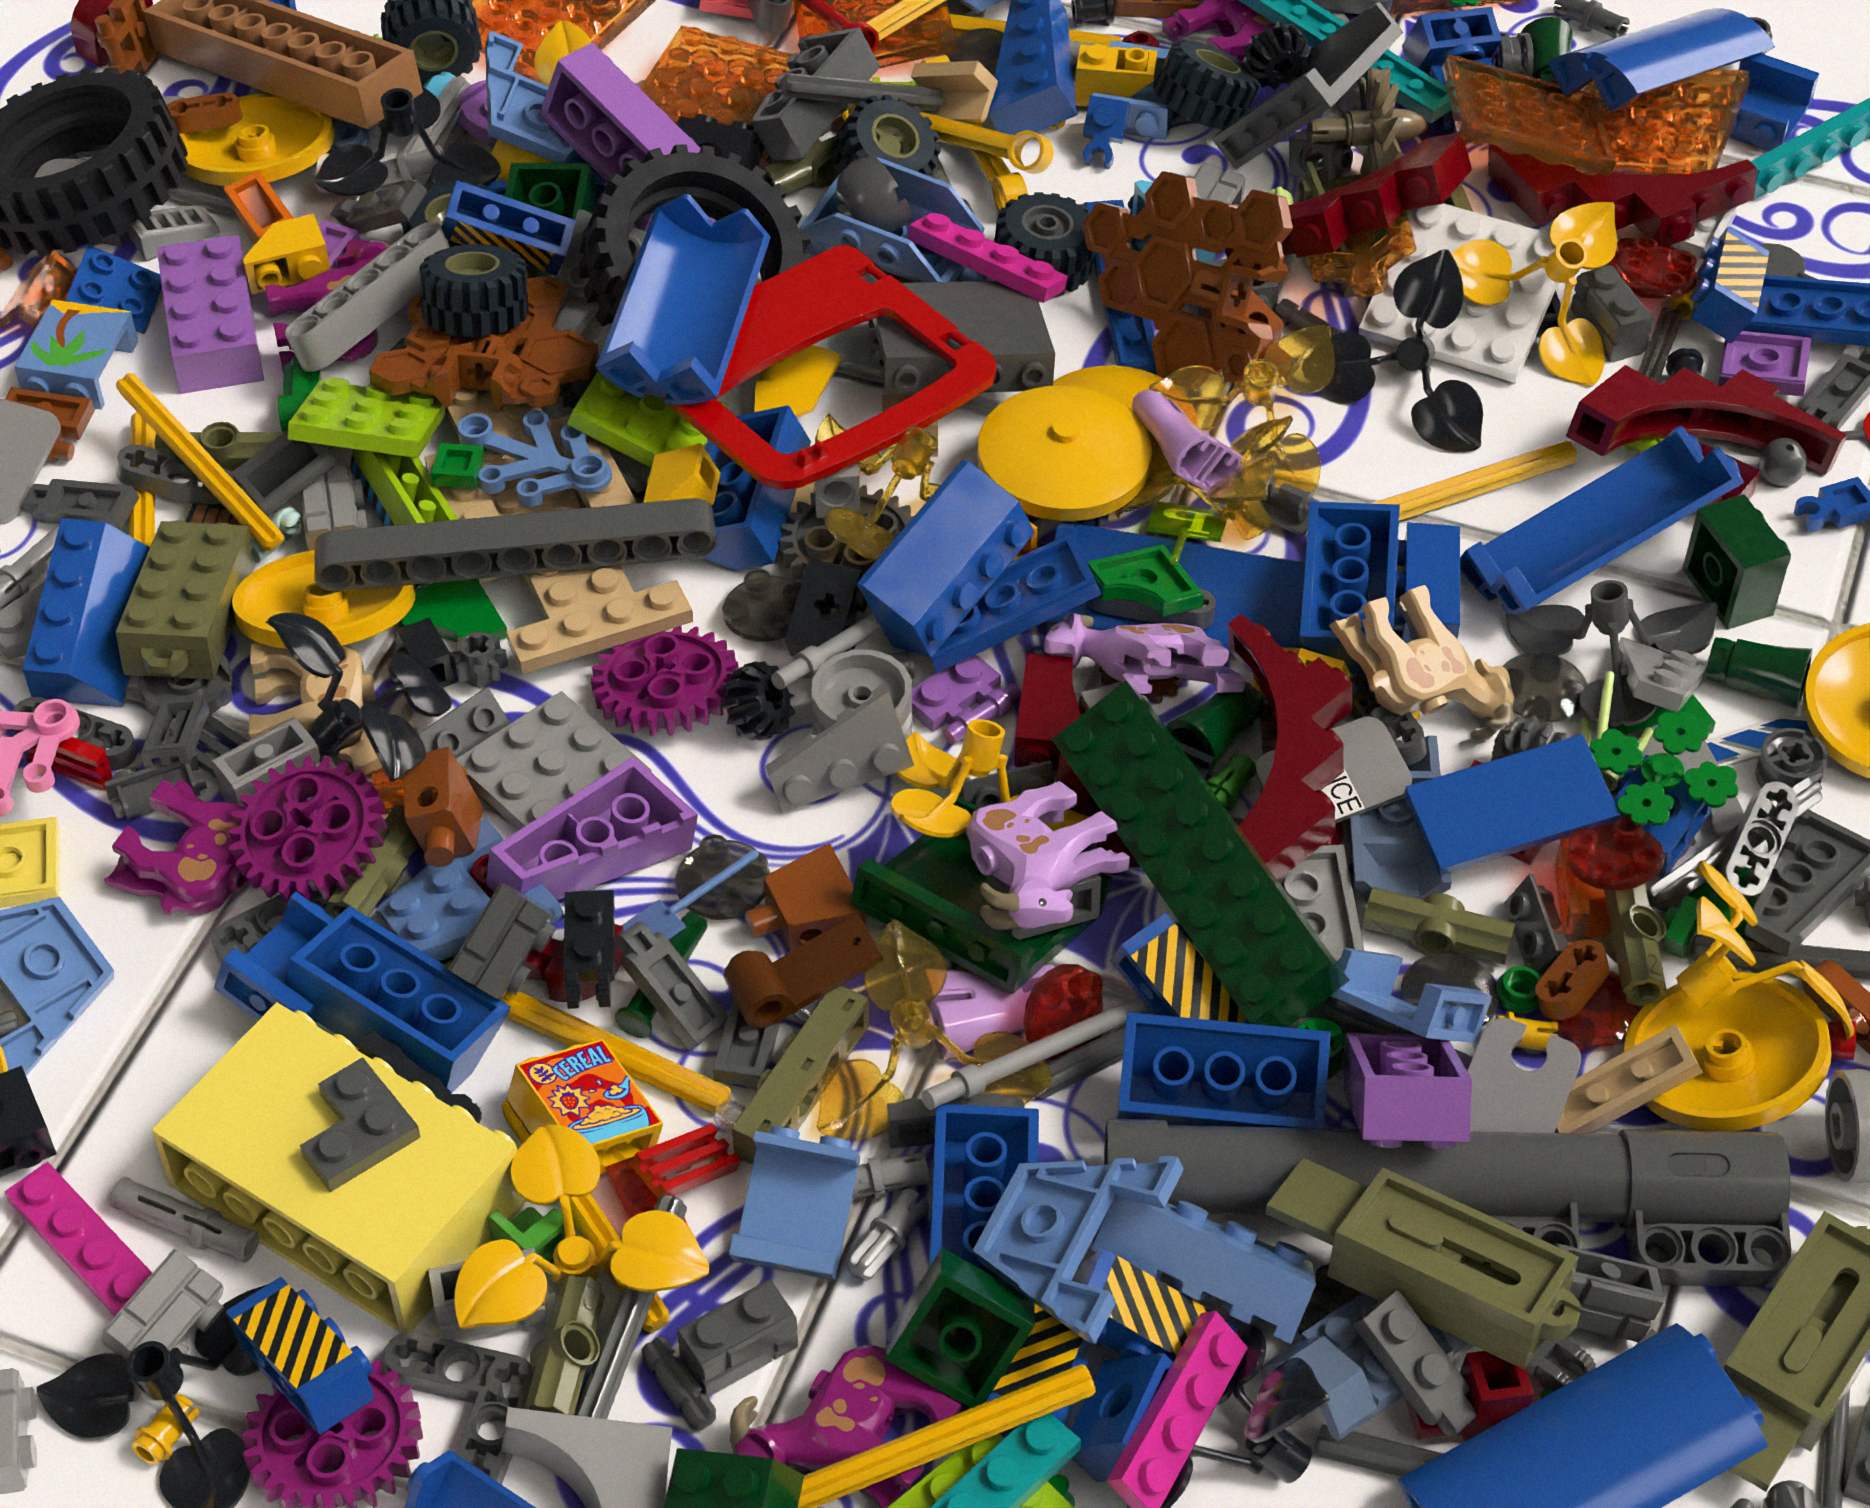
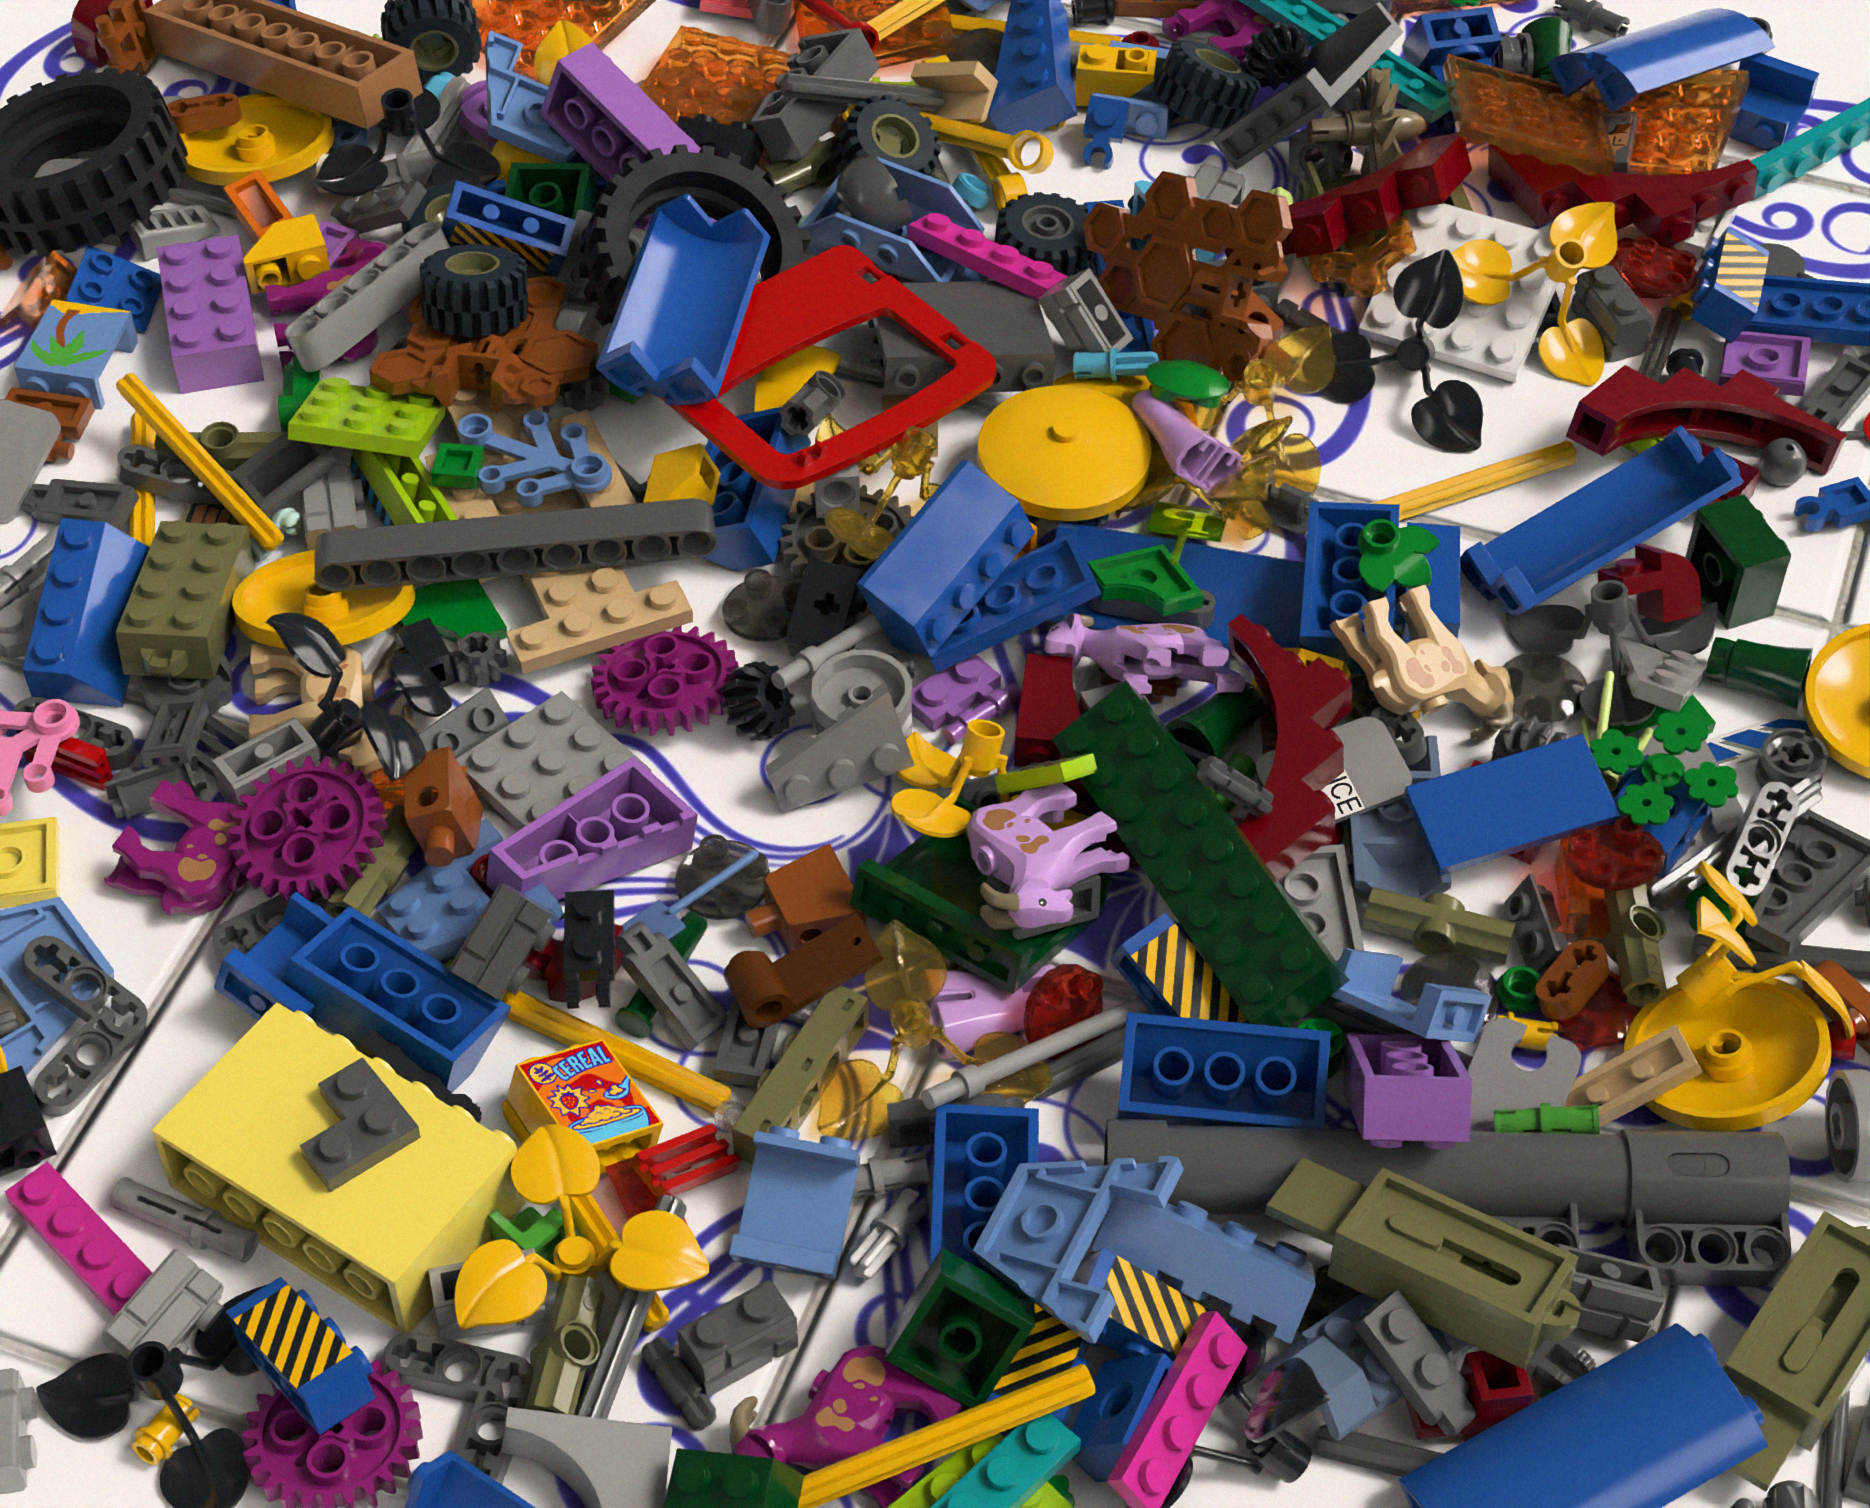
(99, 1027): none -> dark grey beam
(632, 423): lime plate -> none
(811, 403): none -> dark grey piece
(972, 189): none -> medium azure tile
(1046, 774): none -> lime tile
(1084, 315): none -> light grey brick
(1112, 364): none -> medium azure axle
(1187, 381): none -> green dish
(1235, 786): none -> dark grey axle
(1399, 556): none -> green plate
(1549, 1119): none -> bright green pin
(1621, 132): none -> dark grey tile
(1663, 582): none -> dark red brick
(1681, 926): green plate -> none

